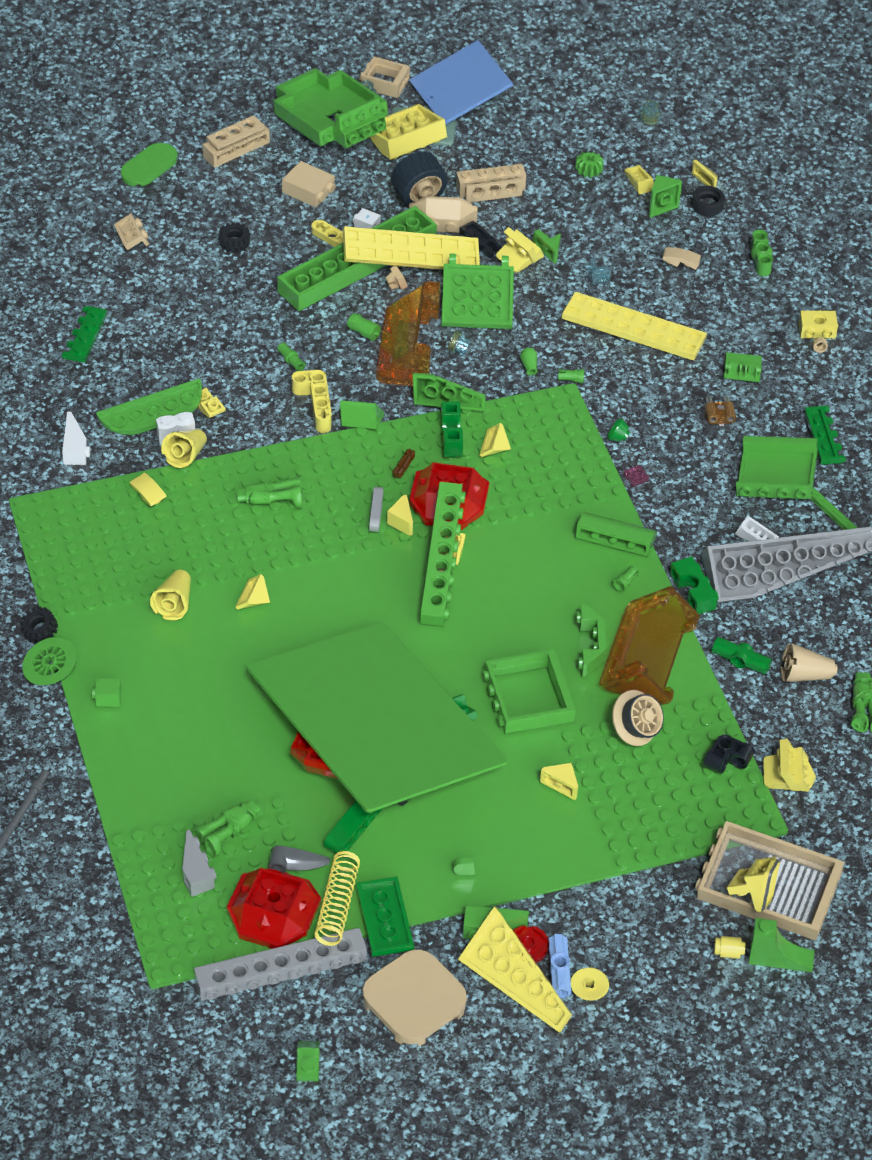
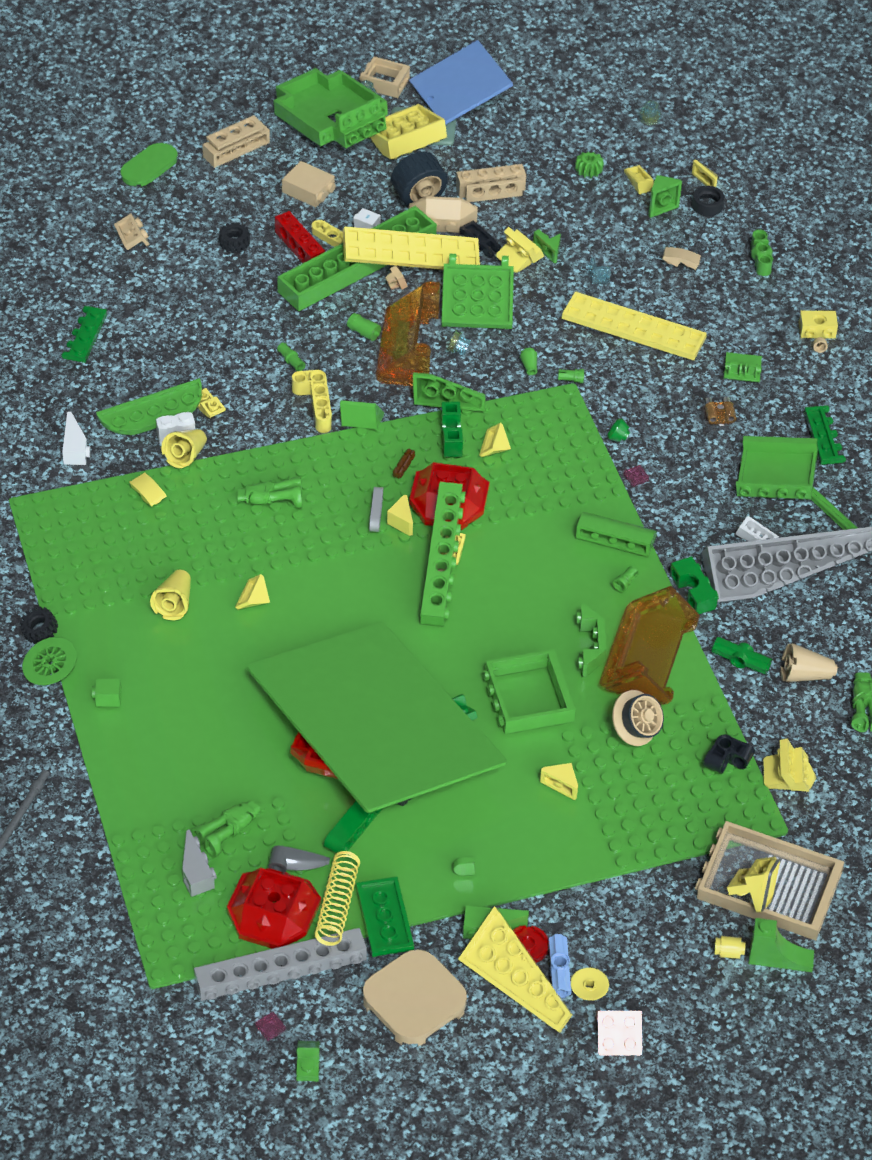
(270, 1026): none -> clear pink tile
(297, 237): none -> red brick
(619, 1032): none -> bracket

